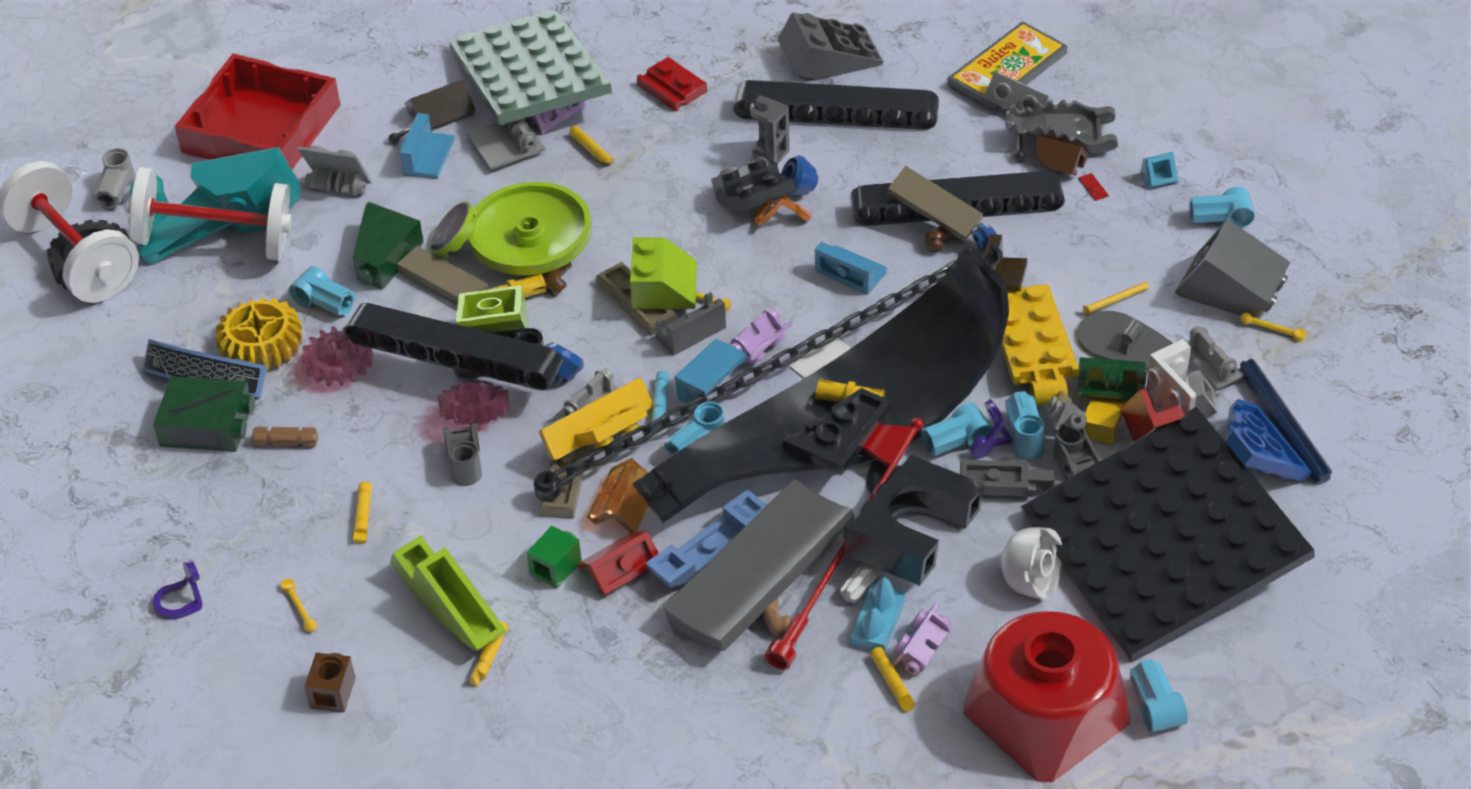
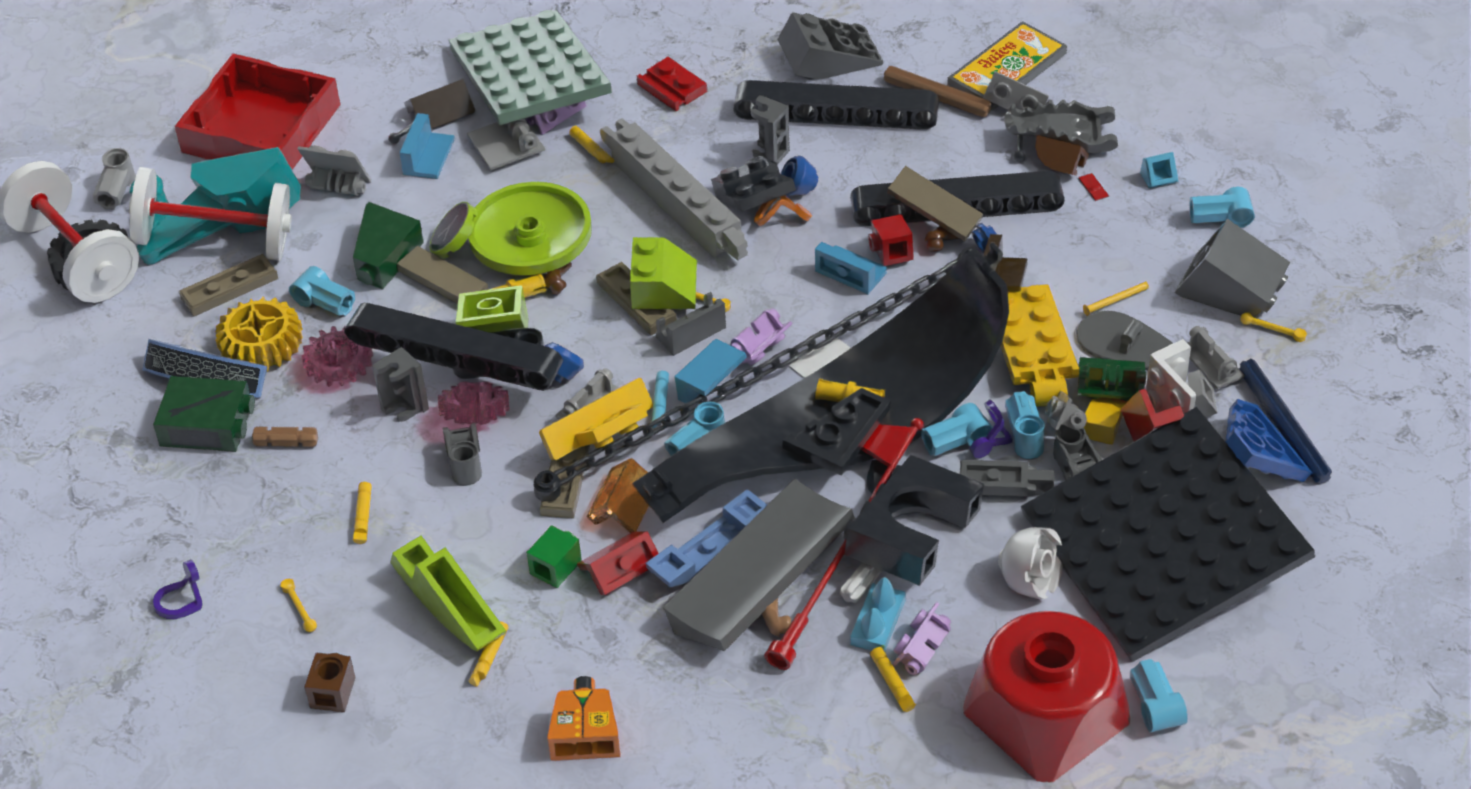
(228, 284): none -> dark tan tile
(400, 384): none -> dark grey hinge
(583, 723): none -> orange torso
(675, 190): none -> light grey hinge
(891, 240): none -> red brick
(946, 94): none -> medium nougat axle

